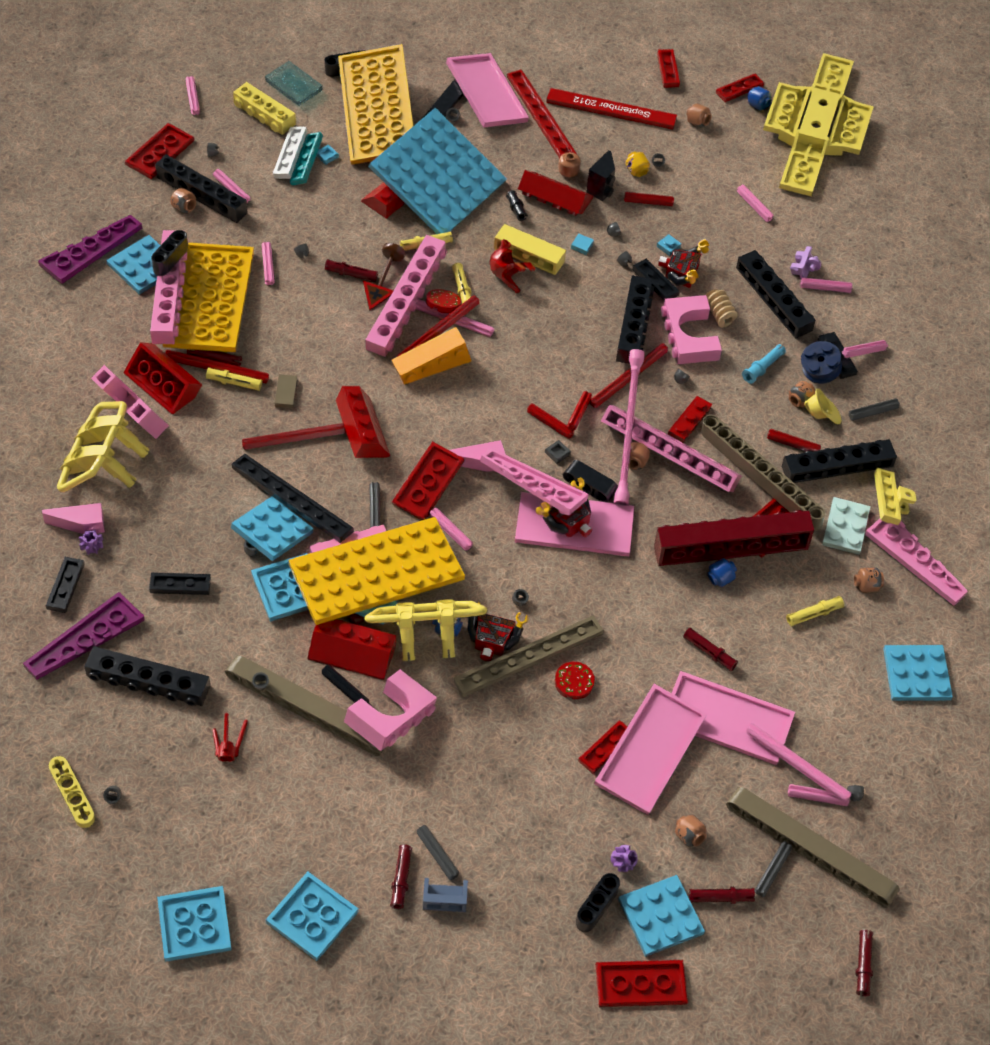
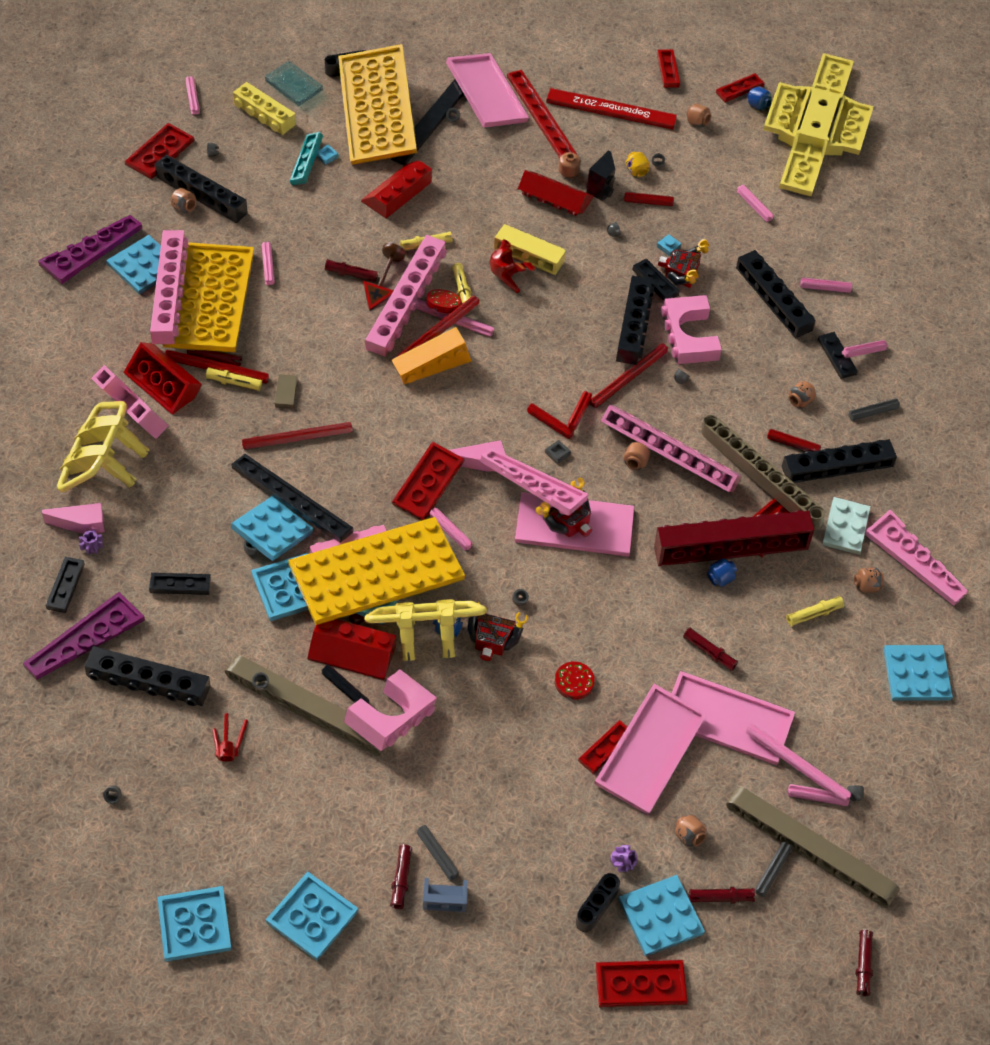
(69, 793): light yellow beam -> none
(169, 252): black beam -> none
(229, 184): bright pink axle -> none
(290, 152): white plate -> none
(302, 250): dark grey hinge -> none
(361, 423): red slope -> none
(374, 504): dark grey axle -> none
(437, 172): medium azure plate -> none
(516, 205): black pin -> none
(528, 656): dark tan plate -> none
(582, 244): medium azure tile -> none
(596, 483): black beam -> none
(624, 258): dark grey hinge -> none
(636, 360): bright pink hose -> none
(690, 419): red plate -> none
(721, 307): tan piece -> none
(759, 367): medium azure pin -> none
(804, 263): lavender hips -> none
(821, 362): dark blue wheel -> none
(821, 407): light yellow piece -> none
(890, 498): light yellow plate -> none

